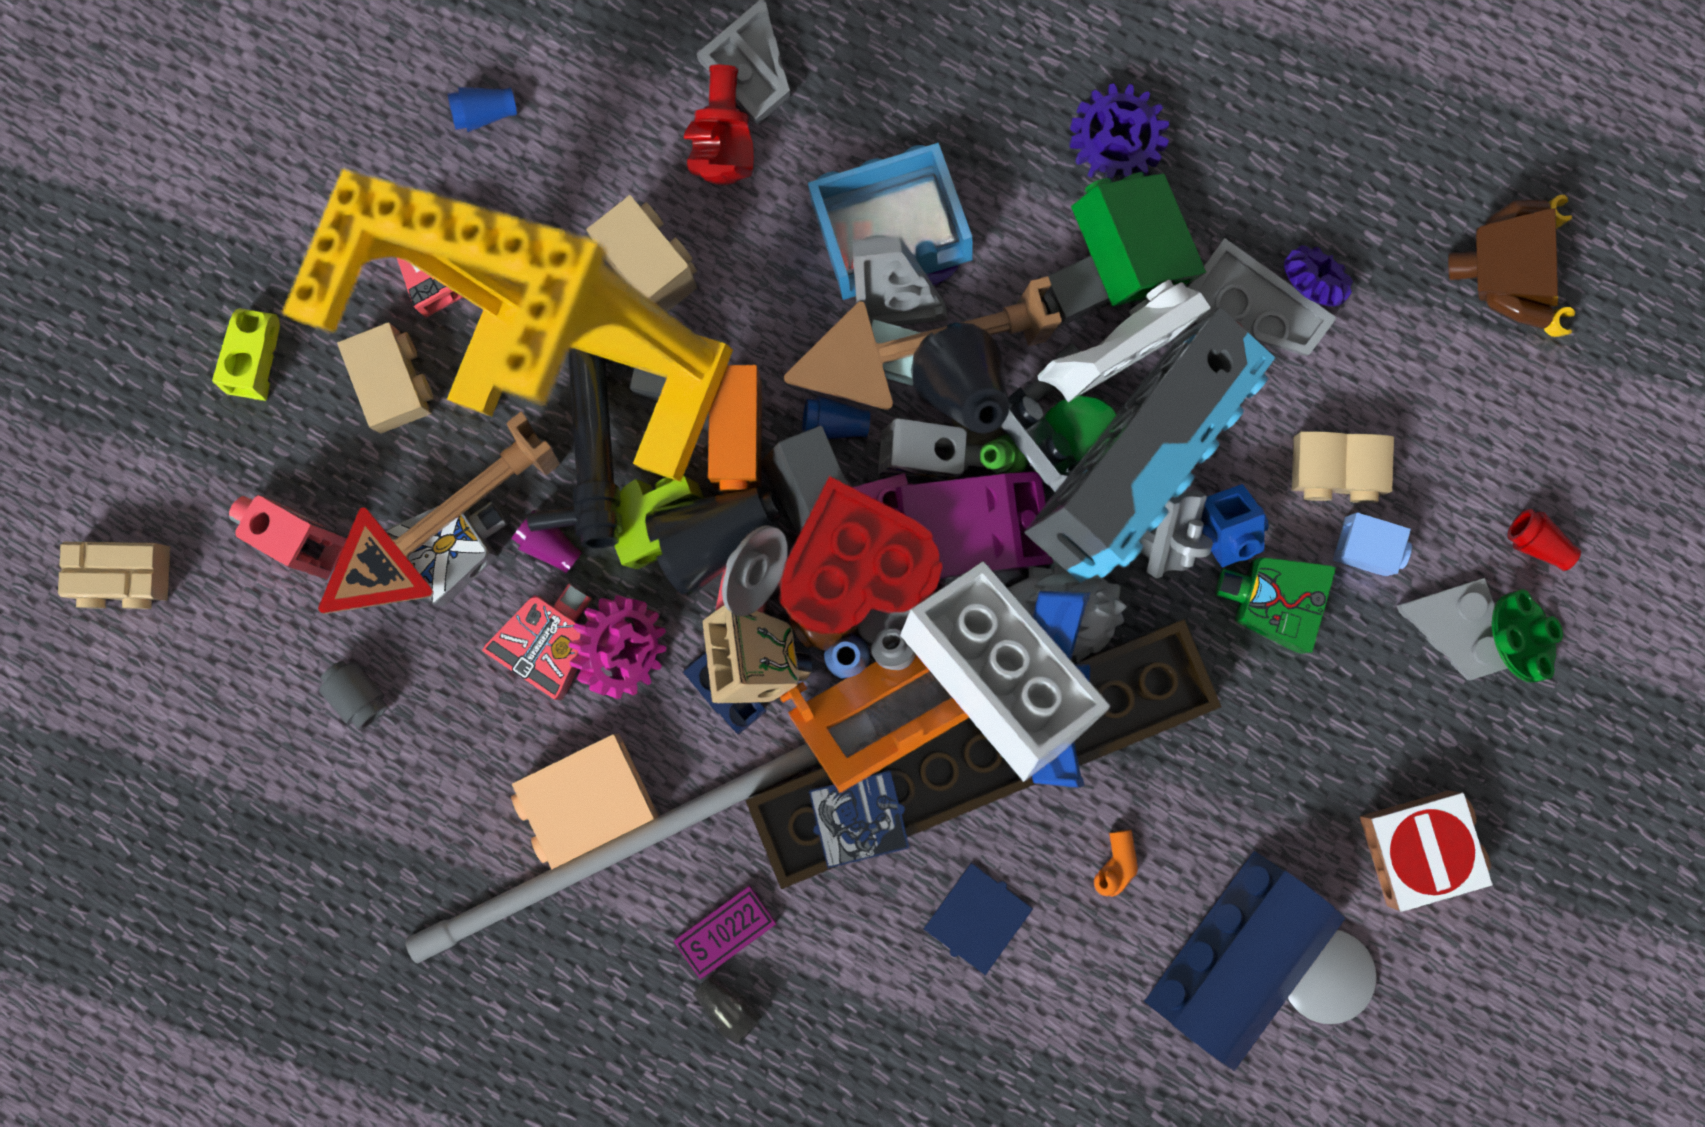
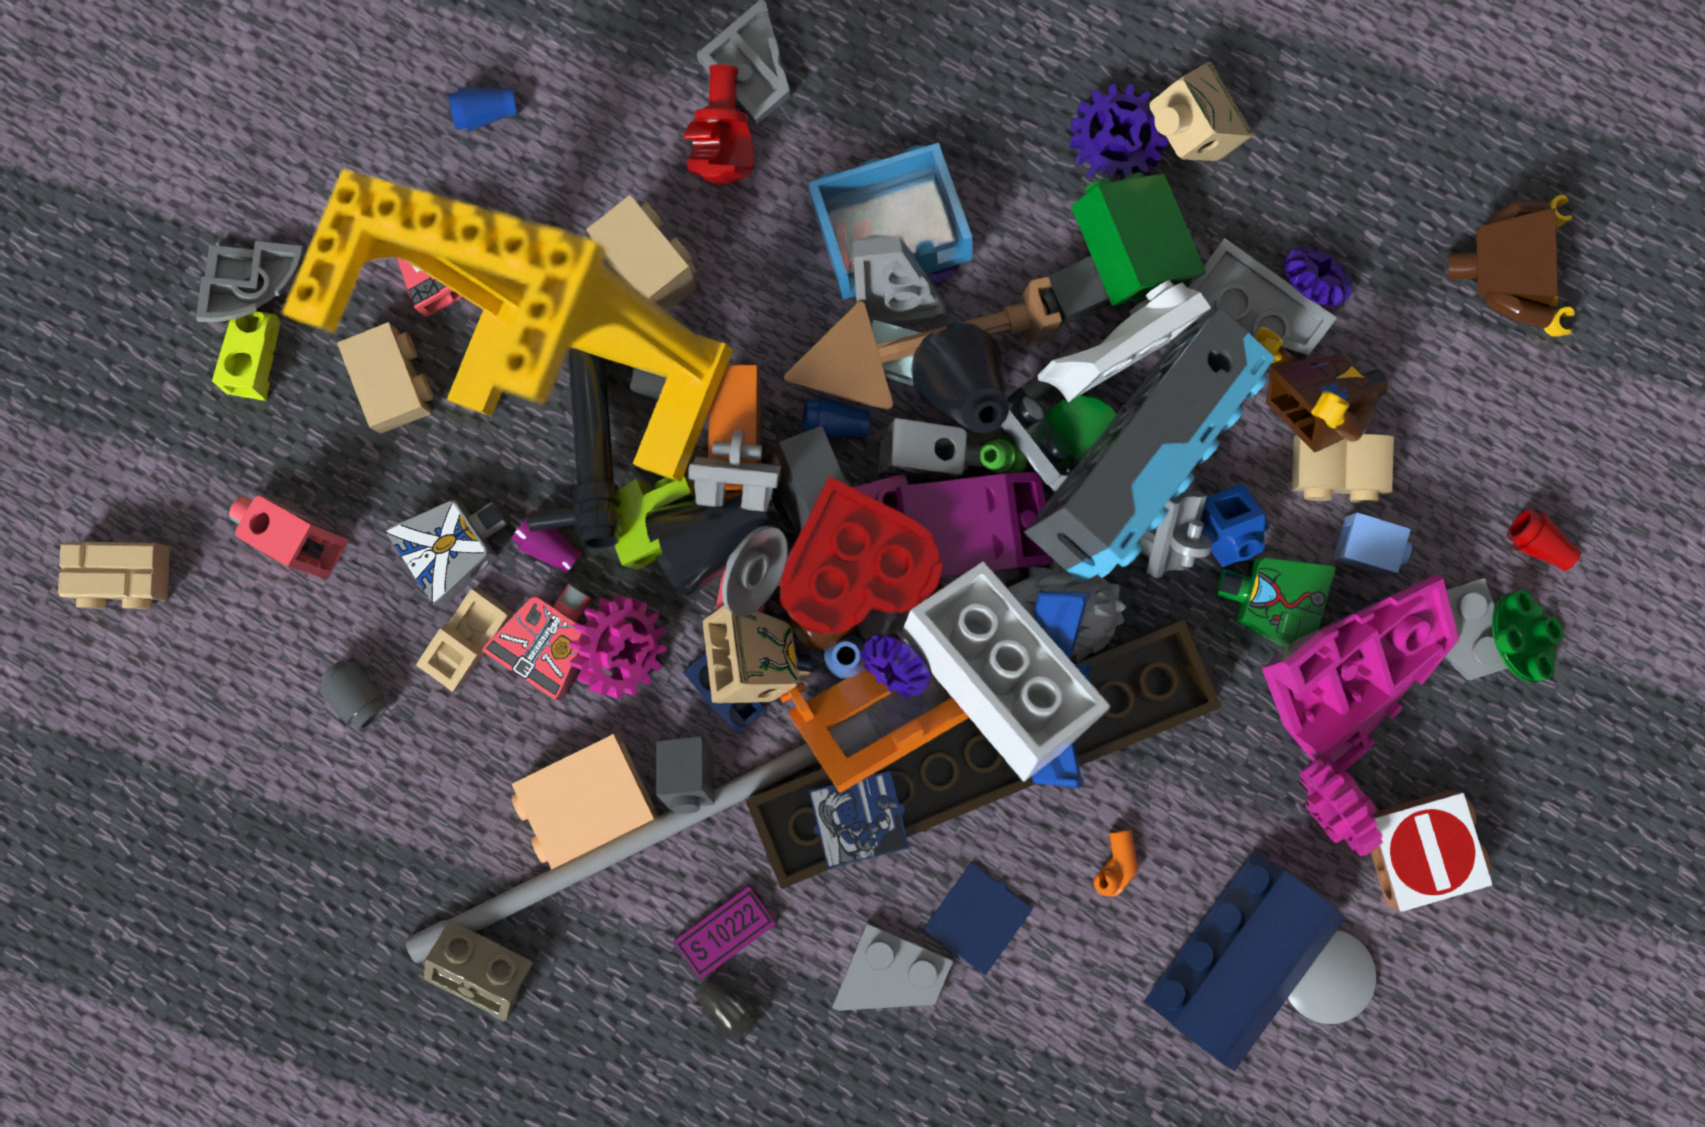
(245, 279): none -> light grey brick
(378, 569): piece -> none
(460, 643): none -> tan slope
(476, 970): none -> dark tan bracket
(685, 774): none -> dark grey brick
(713, 474): none -> light grey hips
(891, 973): none -> light grey wing
(896, 665): none -> dark purple gear
(1200, 116): none -> tan torso
(1321, 396): none -> reddish brown torso
(1340, 807): none -> dark pink gear
(1355, 670): none -> dark pink wedge

